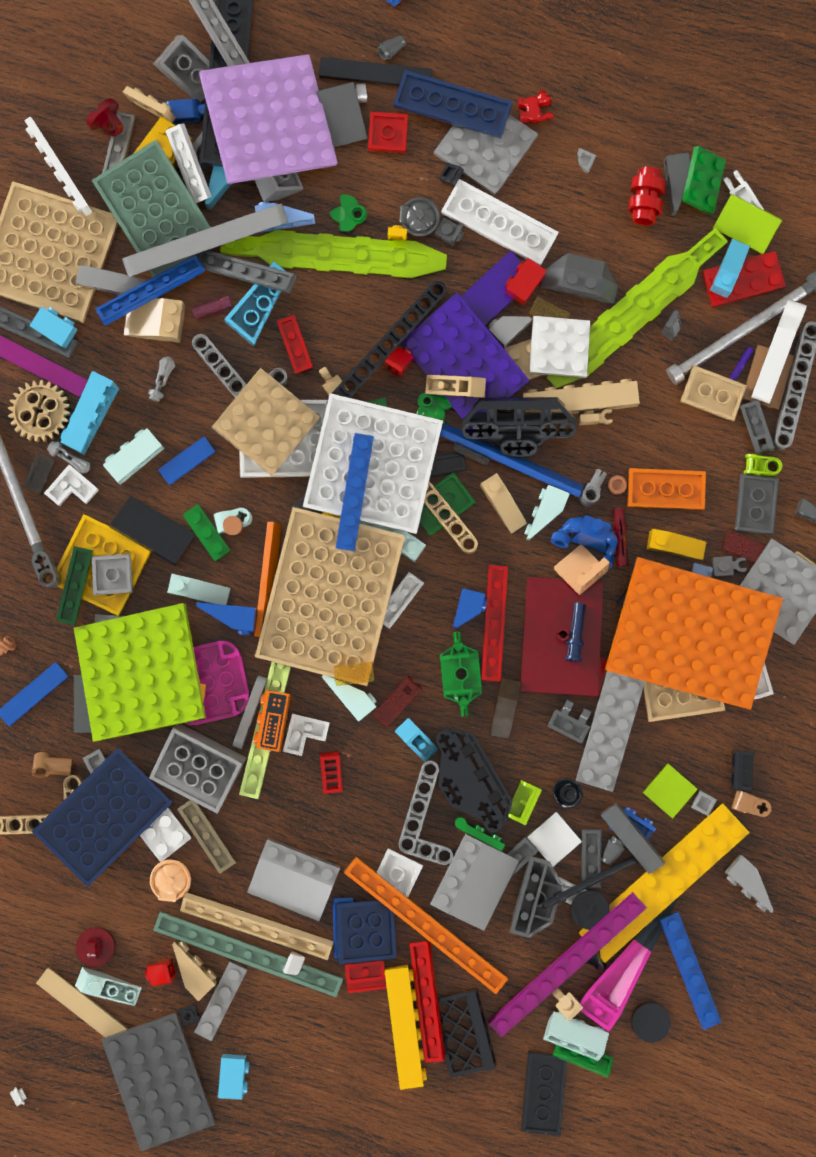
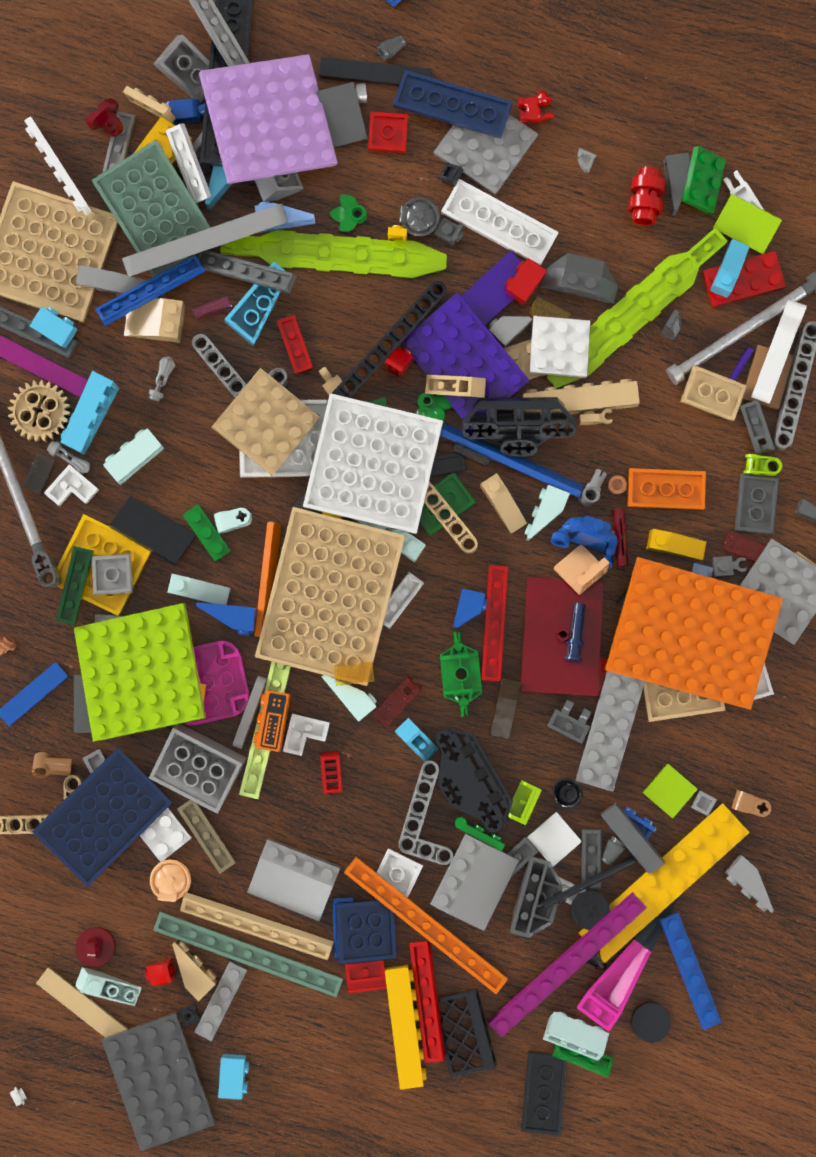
(186, 461): blue tile -> none
(232, 525): nougat tile -> none
(294, 963): white slope -> none
(354, 492): blue plate -> none
(567, 1004): tan plate -> none
(742, 770): black hinge -> none

